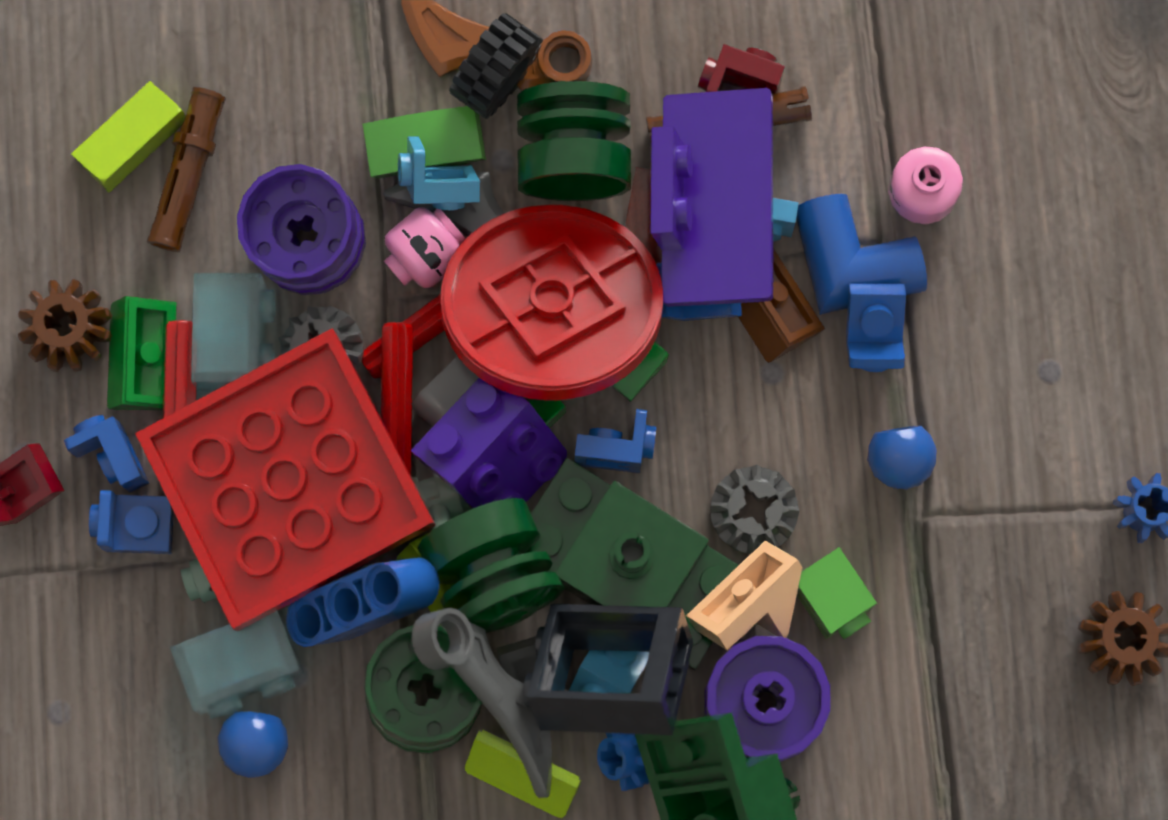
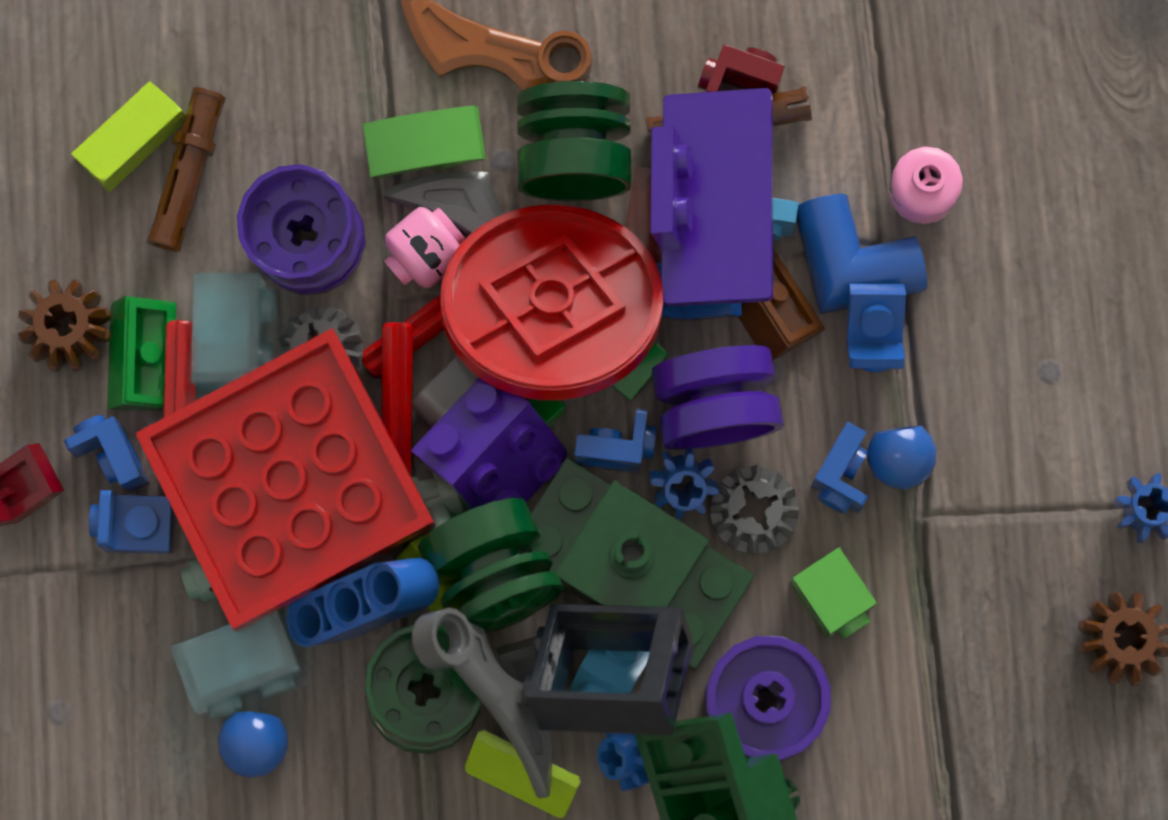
(436, 185): dark azure bracket -> none
(495, 65): black tyre -> none
(672, 474): none -> blue gear
(717, 397): none -> dark purple wheel
(756, 592): light nougat slope -> none
(844, 460): none -> blue bracket

